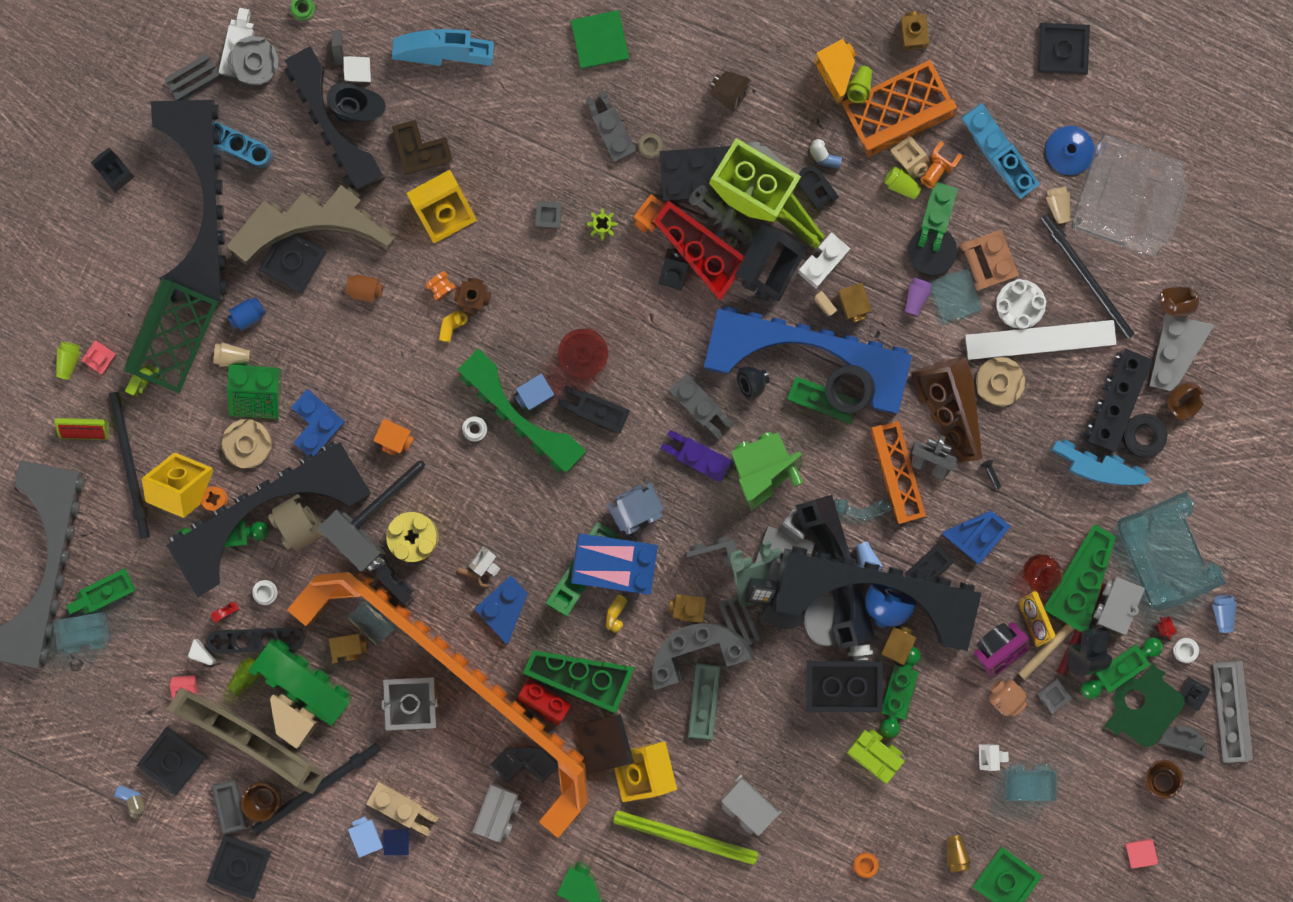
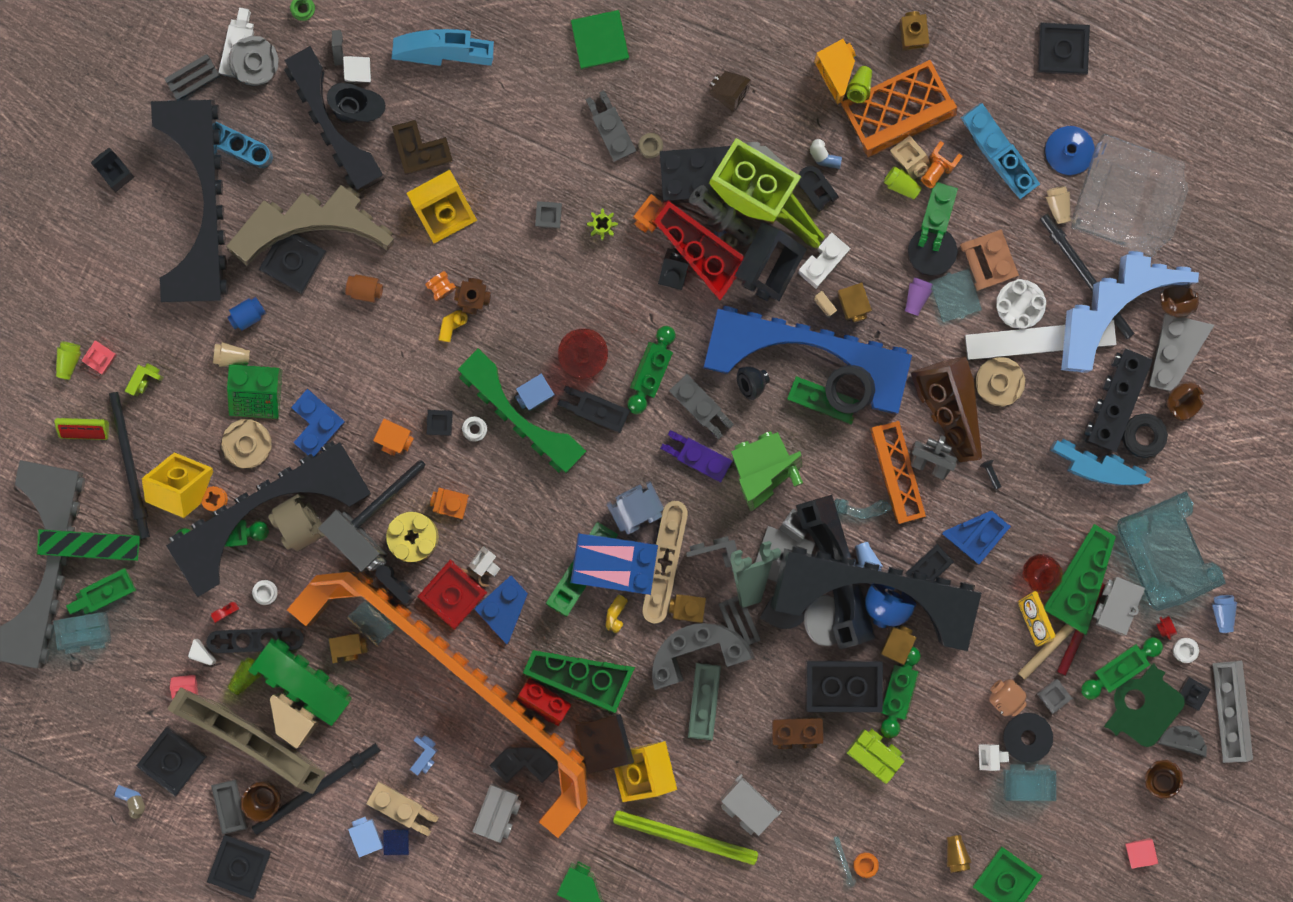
(87, 544): none -> tile
(148, 333): dark green fence -> none
(410, 703): light grey brick -> none
(425, 761): none -> medium blue bracket
(439, 422): none -> black plate
(449, 503): none -> orange bracket
(452, 594): none -> red plate
(651, 369): none -> green plate
(669, 537): none -> tan piece
(761, 591): slope -> none
(797, 731): none -> reddish brown bracket
(850, 880): none -> clear light blue hinge
(860, 652): white plate -> none
(1001, 648): magenta piece -> none
(1038, 748): none -> black tile
(1086, 326): none -> light blue arch
(1091, 653): black brick -> none

